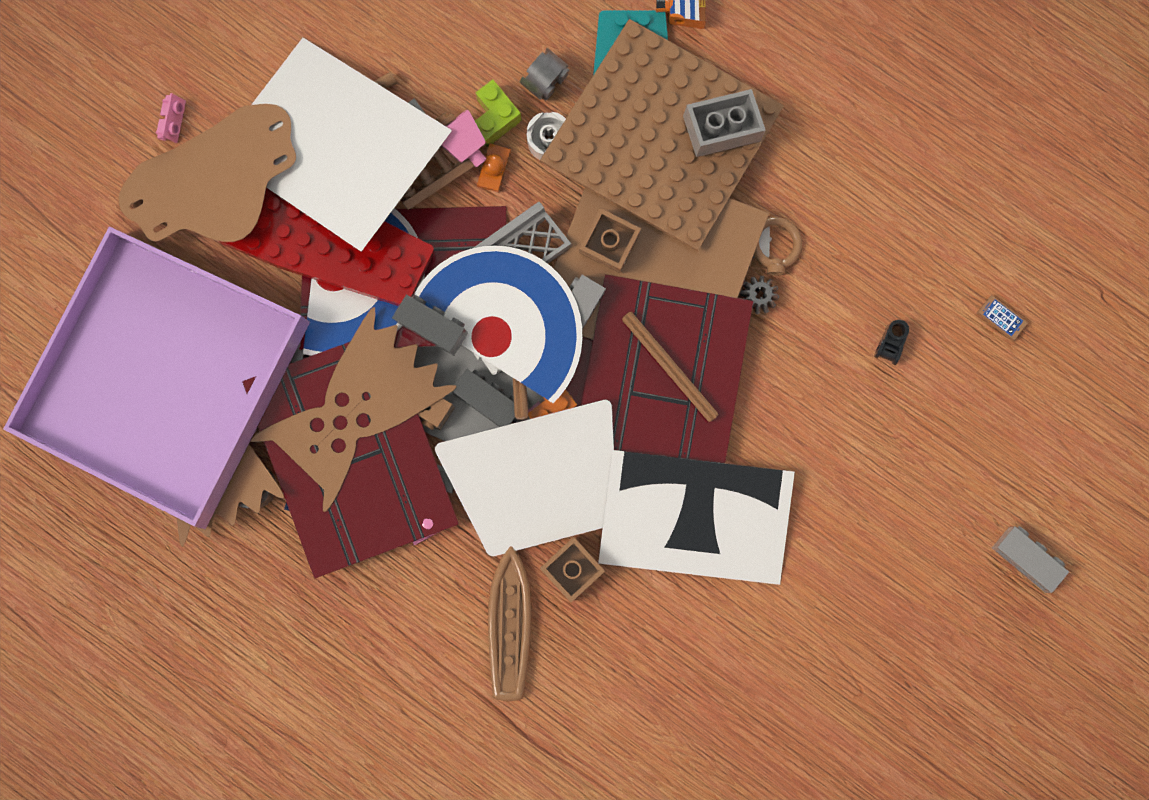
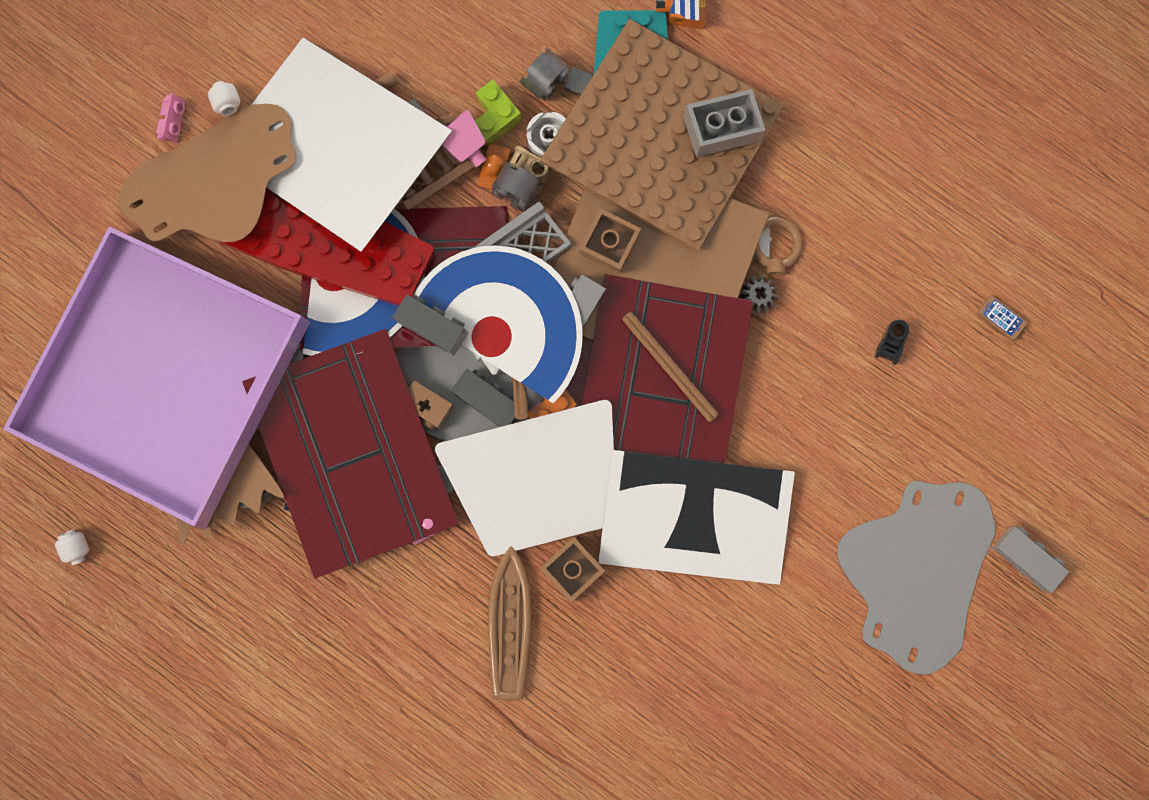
(72, 547): none -> white head
(224, 98): none -> white head
(366, 366): medium nougat piece -> none
(517, 187): none -> flat silver brick
(528, 162): none -> tan piece
(577, 81): none -> flat silver tile
(920, 571): none -> light grey piece

